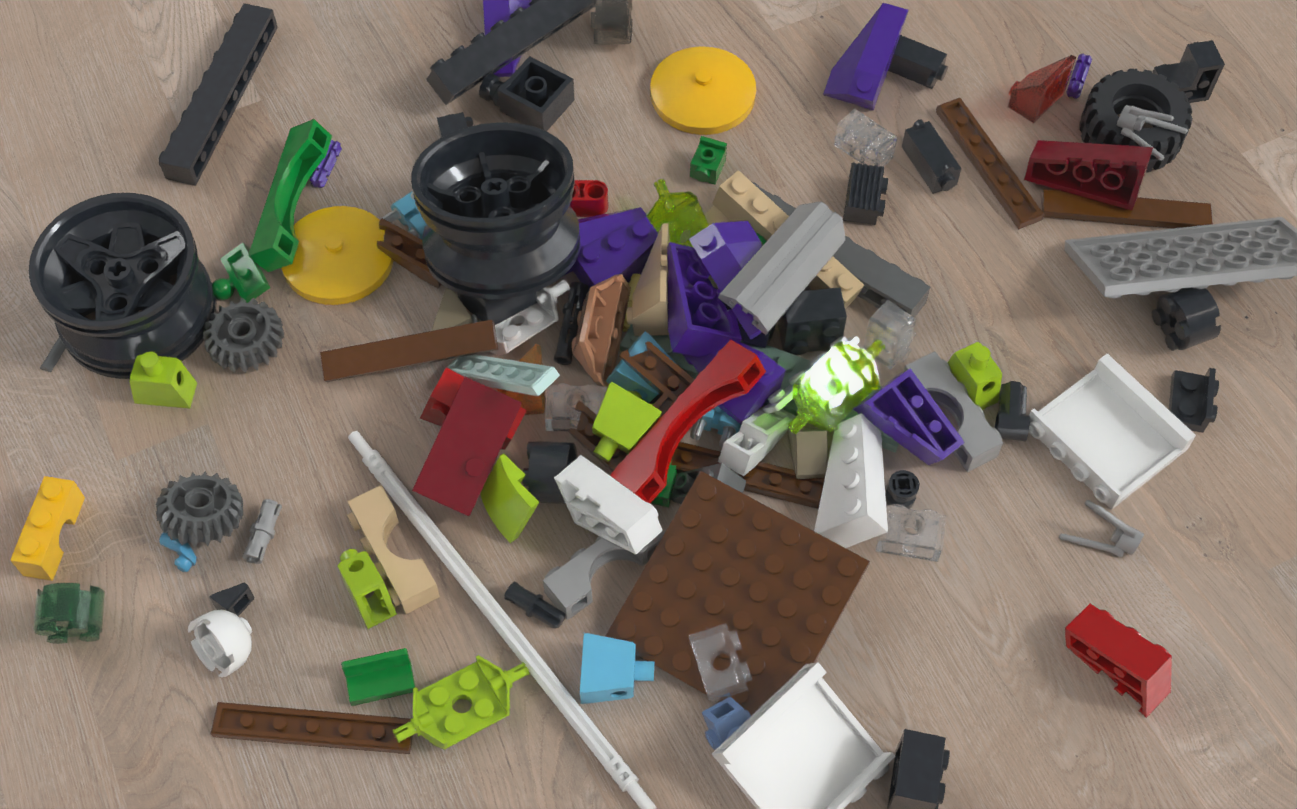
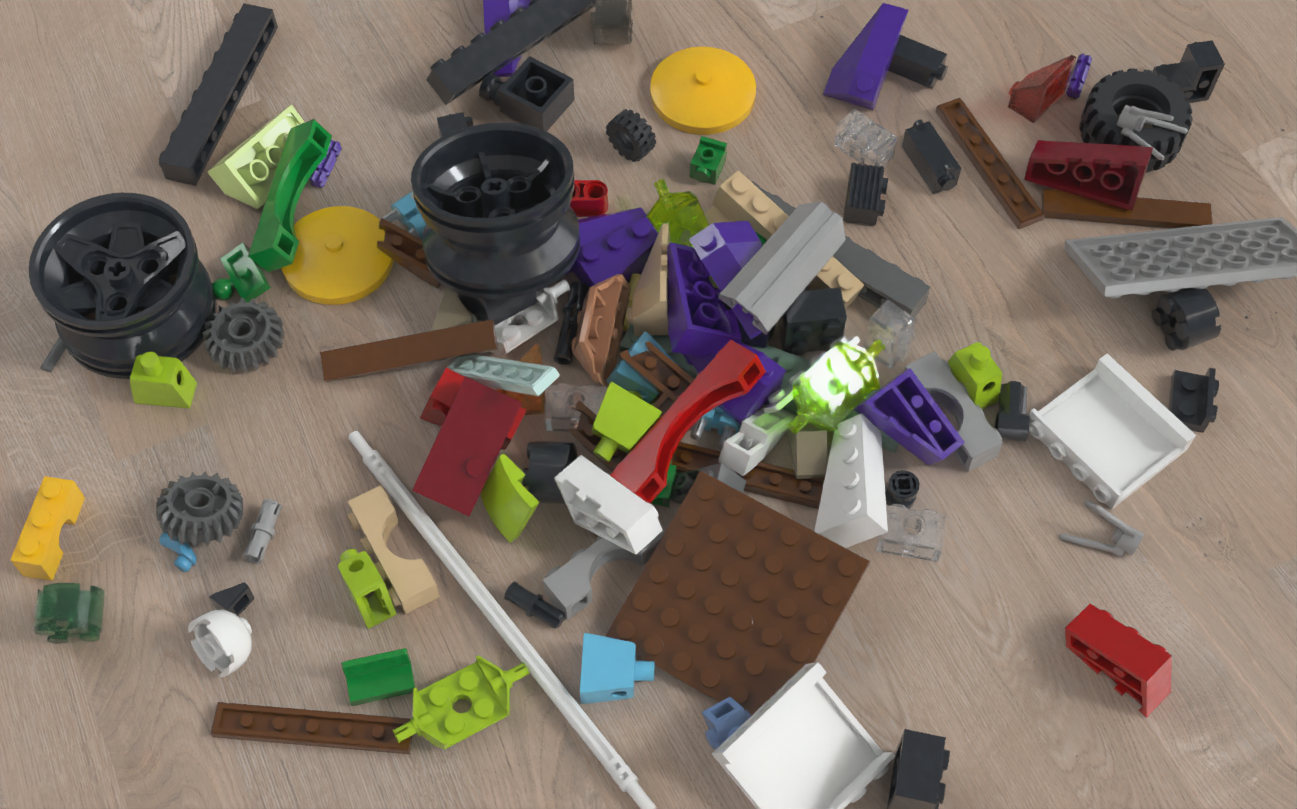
(251, 166): none -> yellowish green wedge
(630, 135): none -> black tyre
(706, 648): clear brick -> none

